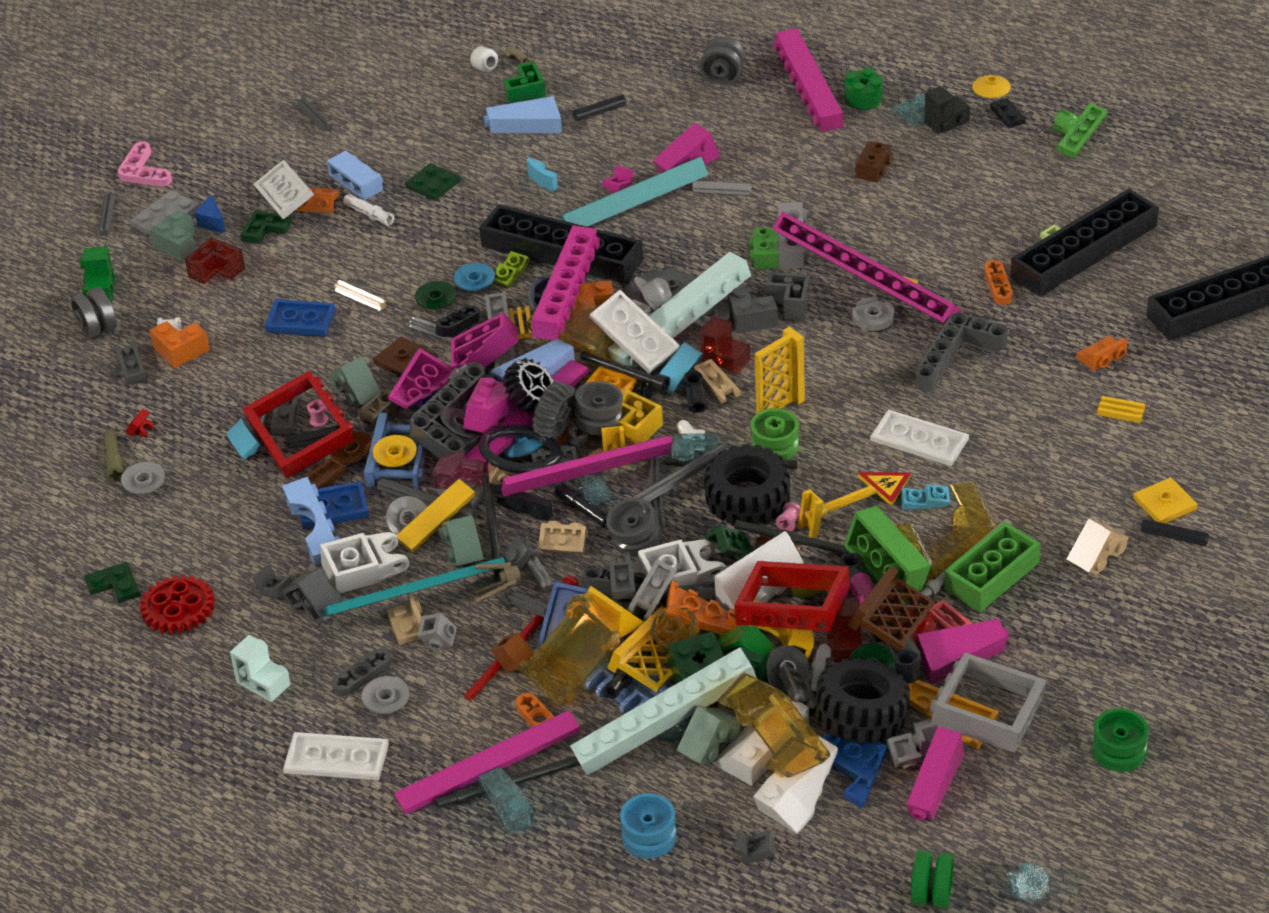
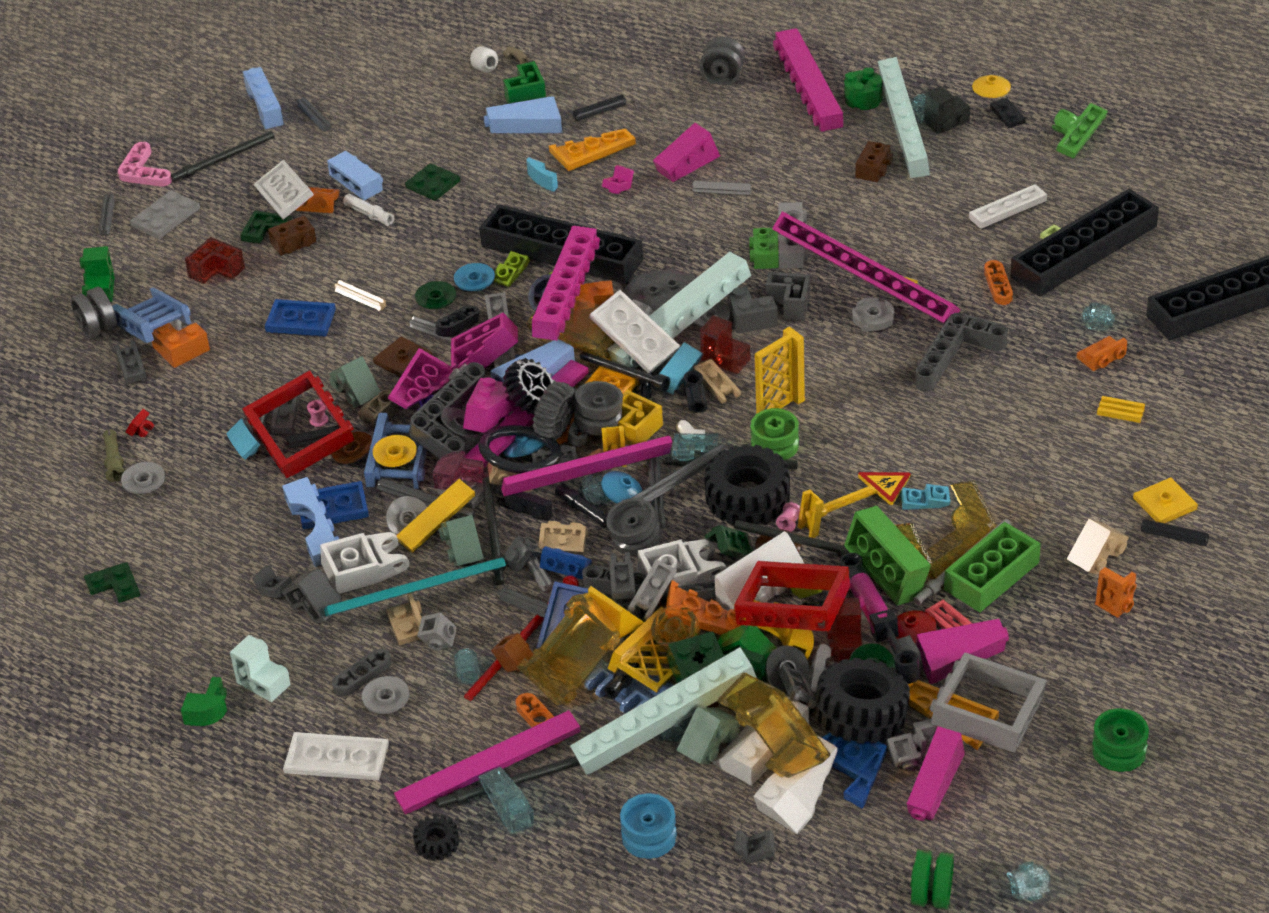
(150, 315): none -> medium blue fence
(174, 235): sand green brick -> none
(177, 604): red gear -> none
(190, 169): none -> pearl dark grey bar
(205, 708): none -> green brick
(209, 216): blue slope -> none
(266, 102): none -> light blue arch
(292, 235): none -> reddish brown brick
(327, 473): reddish brown plate -> none
(437, 848): none -> black tyre
(467, 666): none -> clear light blue brick
(509, 577): dark tan plant -> none
(519, 312): yellow tile -> none
(563, 562): none -> blue bracket
(591, 149): none -> light orange wing
(619, 486): none -> dark azure dish
(637, 193): teal tile -> none
(655, 291): light grey piece -> none
(878, 600): reddish brown fence -> none
(903, 118): none -> light aqua brick
(919, 437): white tile -> none
(1007, 206): none -> white plate
(1098, 316): none -> clear light blue head
(1115, 592): none -> orange bracket

